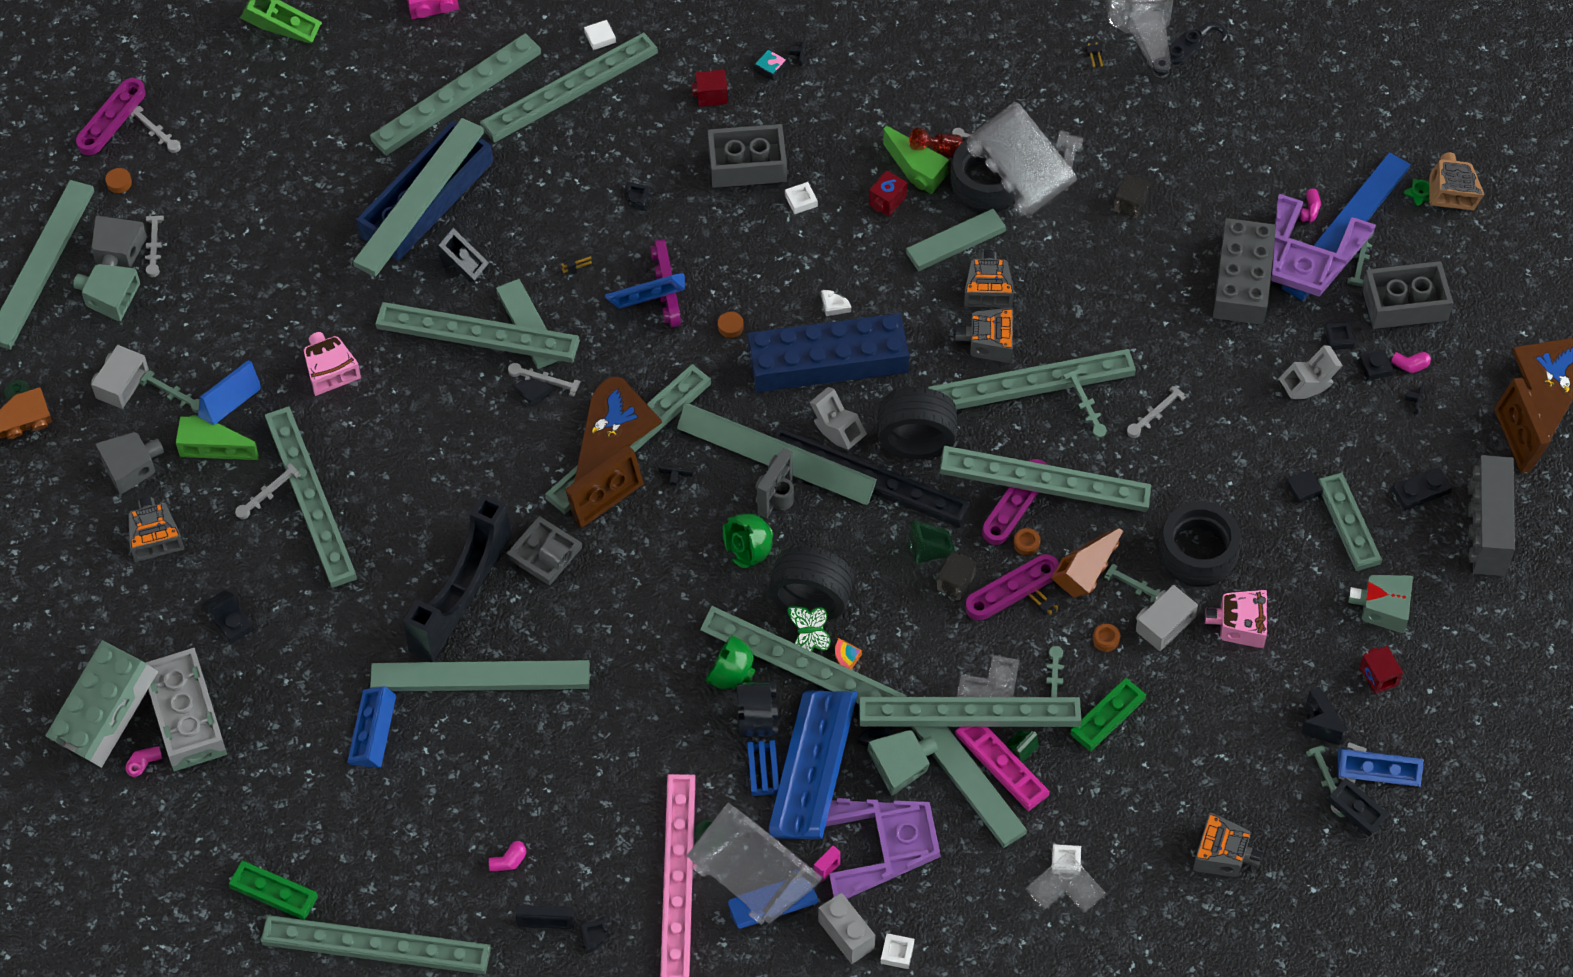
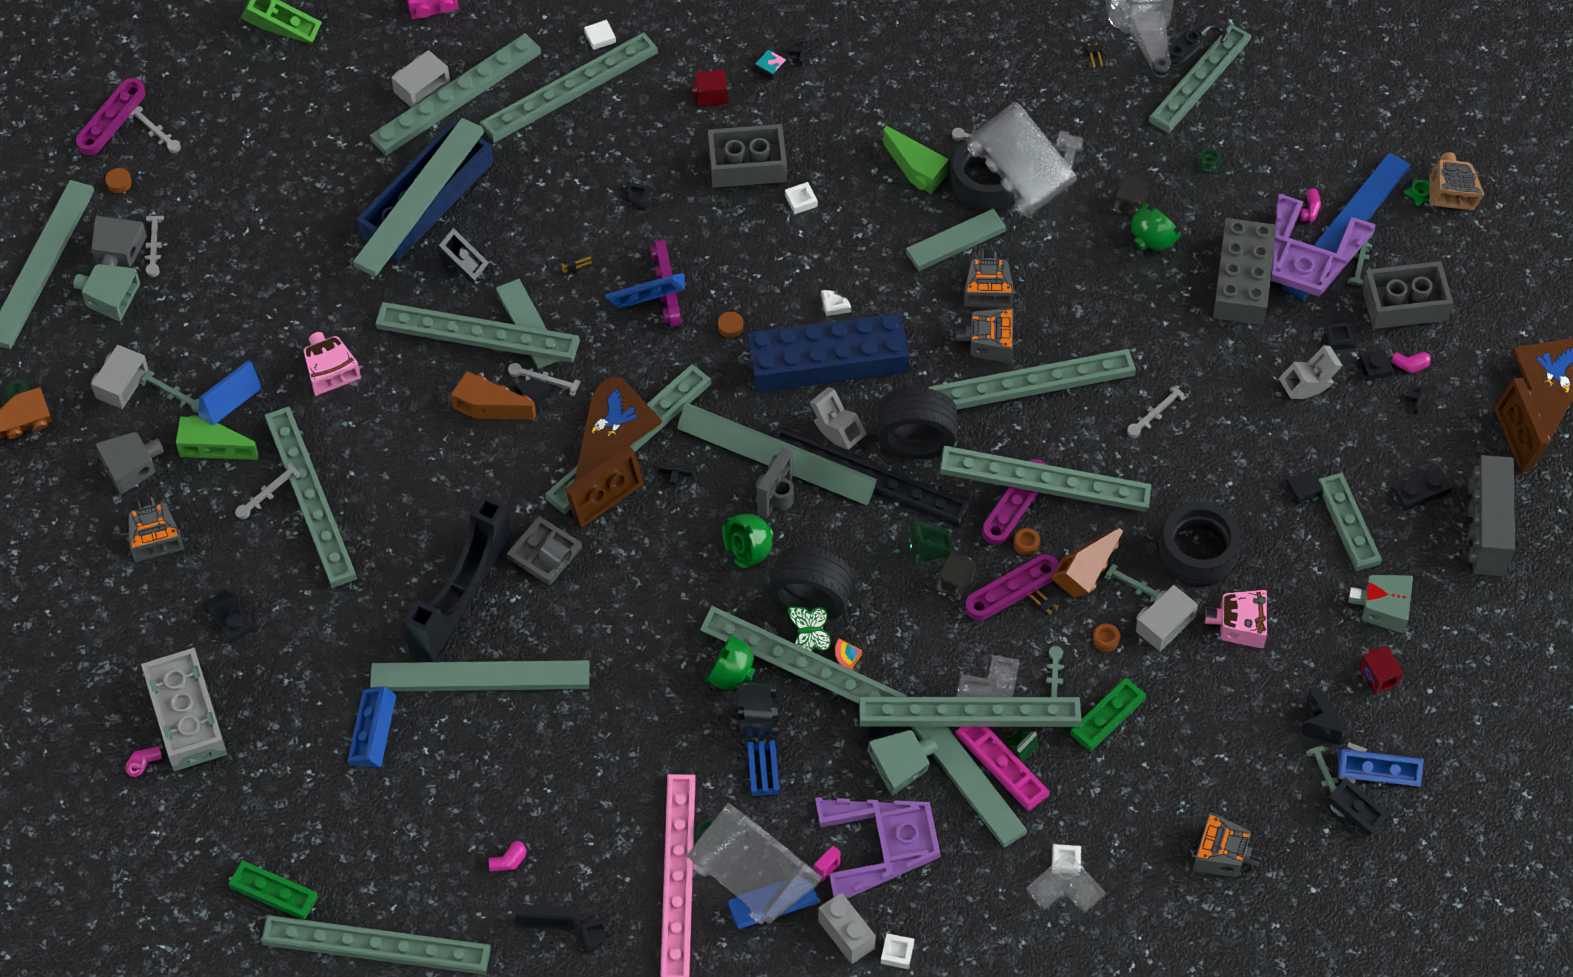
(101, 703): sand green piece -> none
(420, 78): none -> light grey brick
(487, 400): none -> dark orange slope
(812, 764): blue plate -> none
(887, 193): dark red brick -> none
(942, 143): clear red piece -> none
(1099, 429): sand green piece -> none
(1153, 229): none -> green cylinder
(1199, 79): none -> sand green tile
(1212, 155): none -> clear green plate

